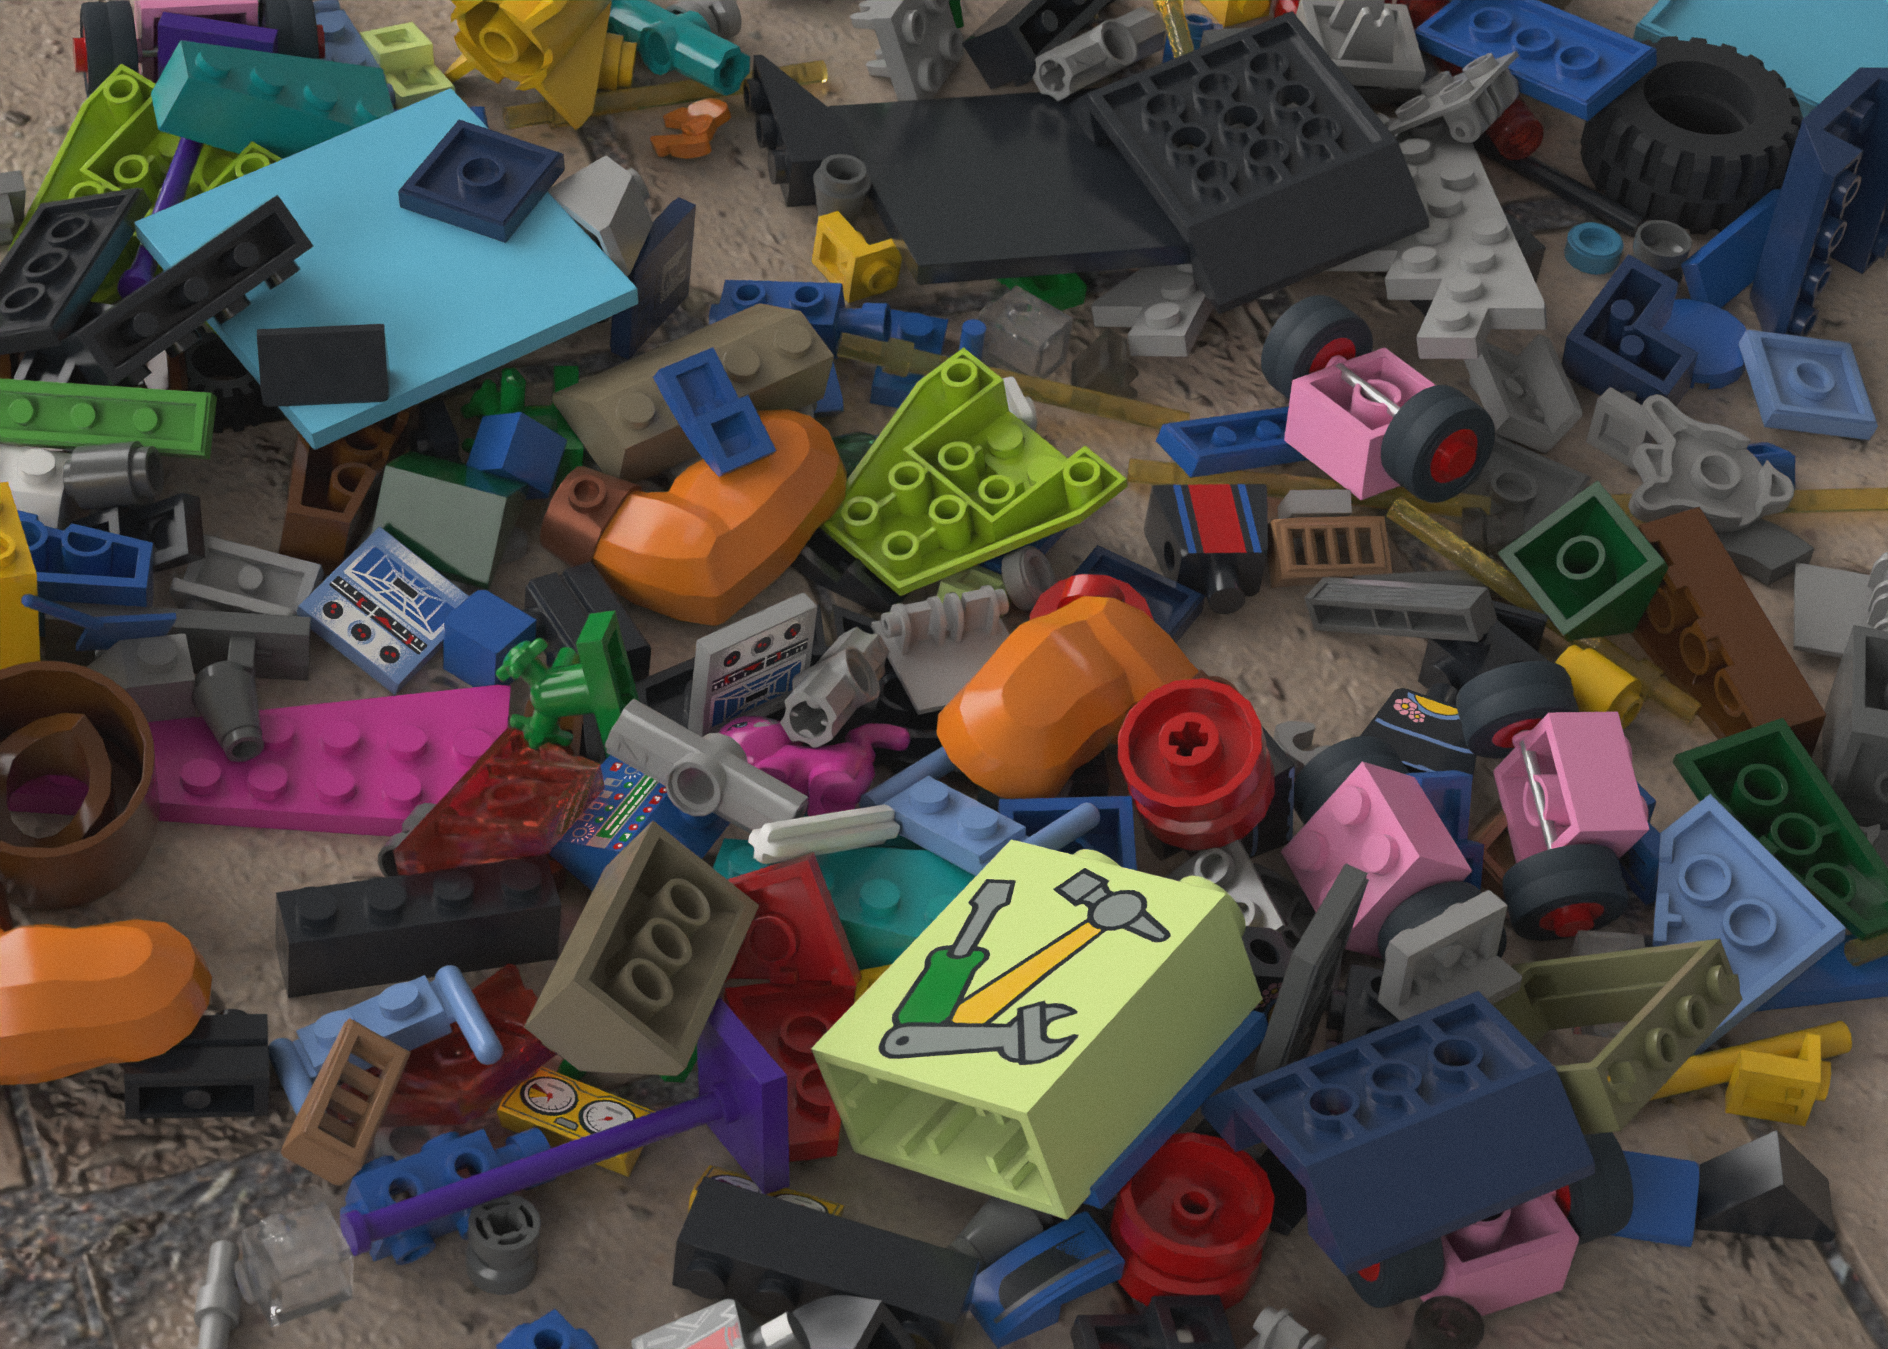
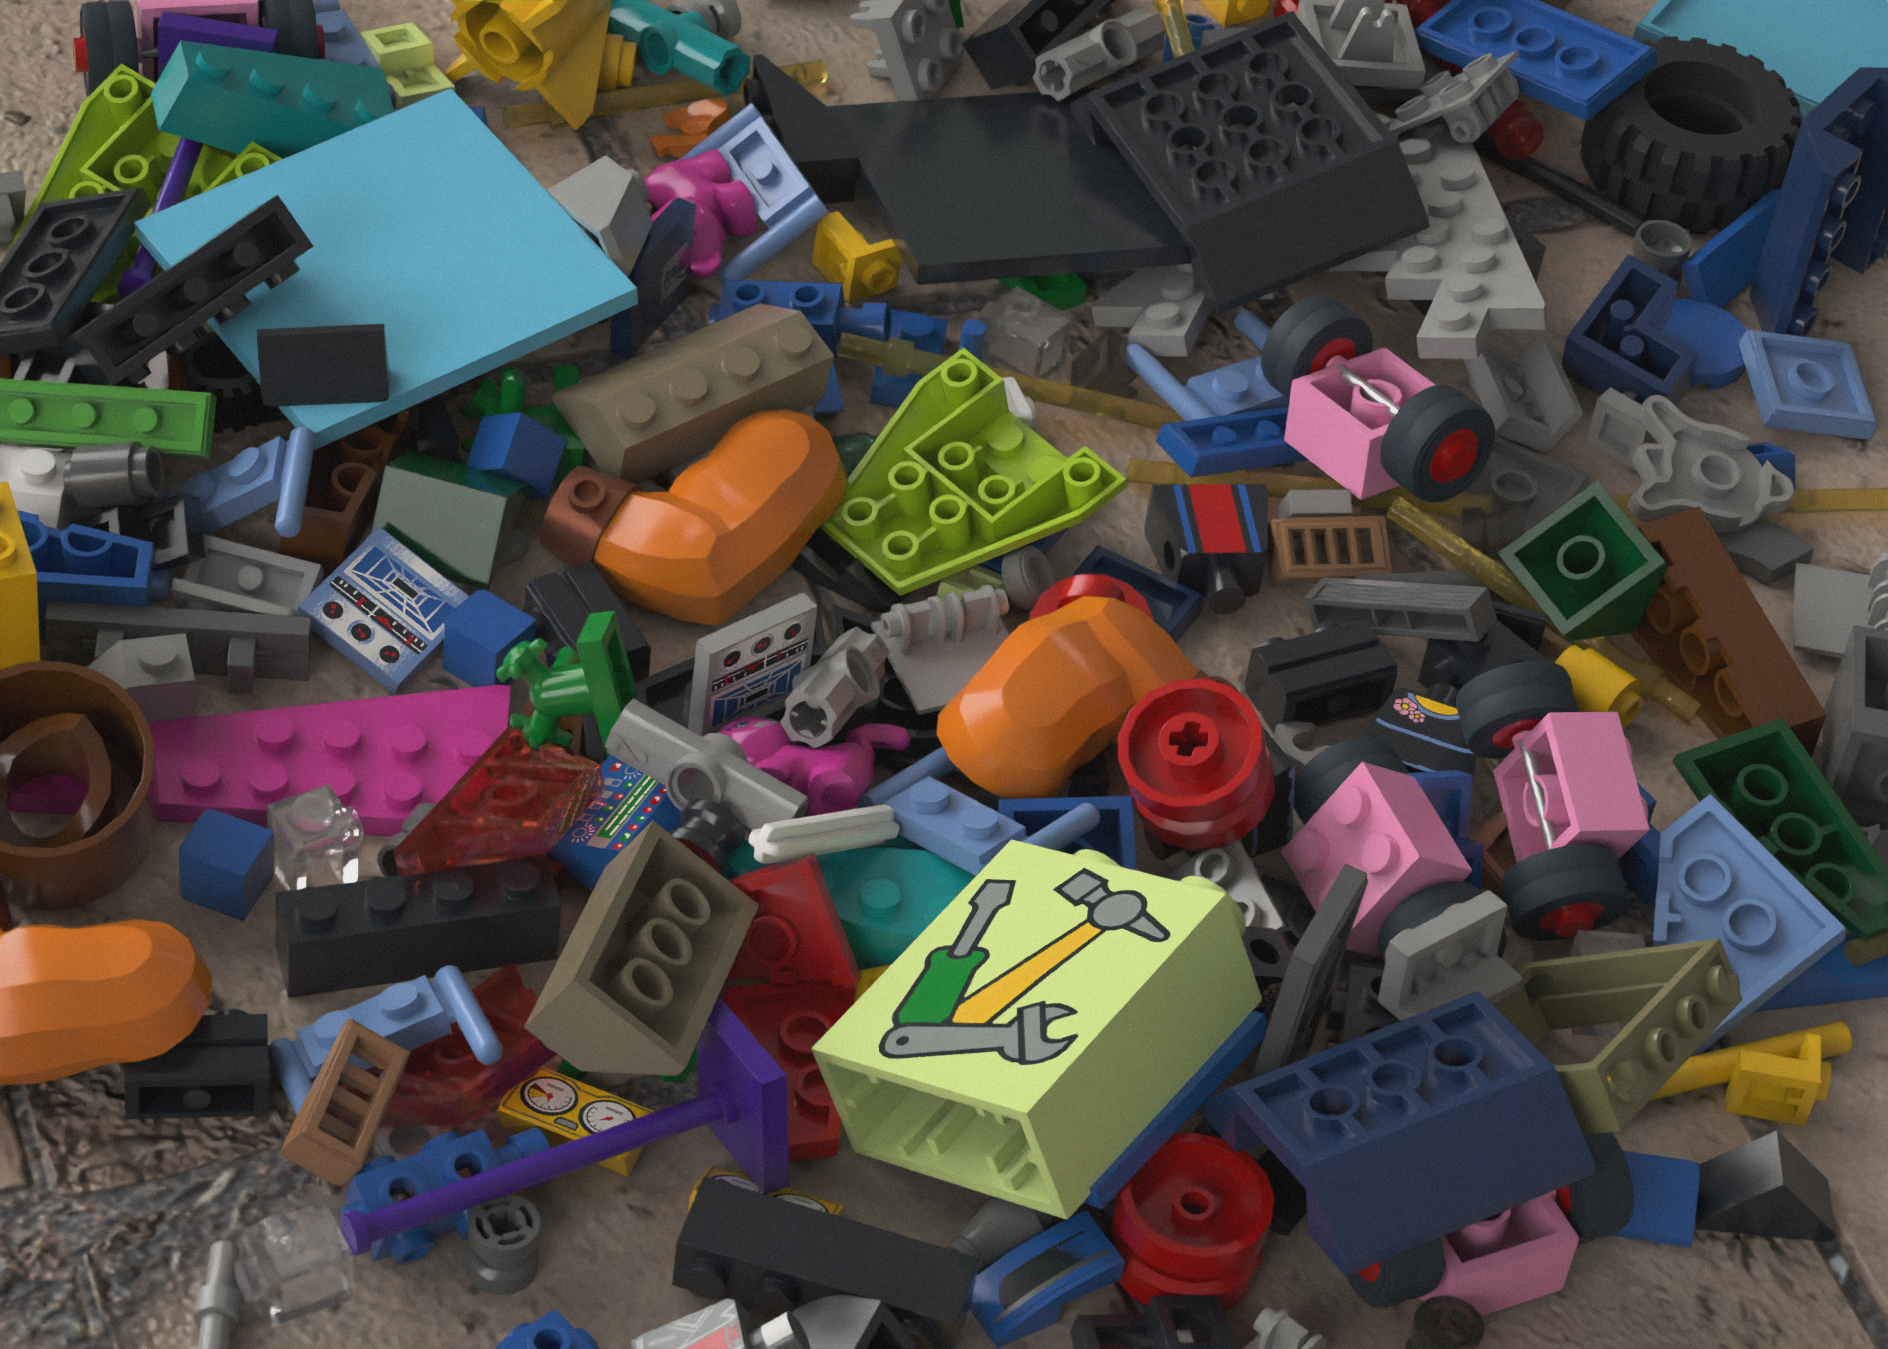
(104, 631): blue piece -> none
(225, 863): none -> blue piece
(230, 708): dark grey cone -> none
(249, 483): none -> medium blue plate
(315, 839): none -> clear brick
(481, 180): dark blue tile -> none
(709, 832): none -> black wheel
(711, 413): blue slope -> none
(718, 202): none -> dark pink animal
(774, 181): none -> medium blue plate
(841, 186): dark grey cone -> none
(1217, 392): none -> medium blue plate
(1321, 675): none -> black brick
(1593, 248): dark azure tile -> none

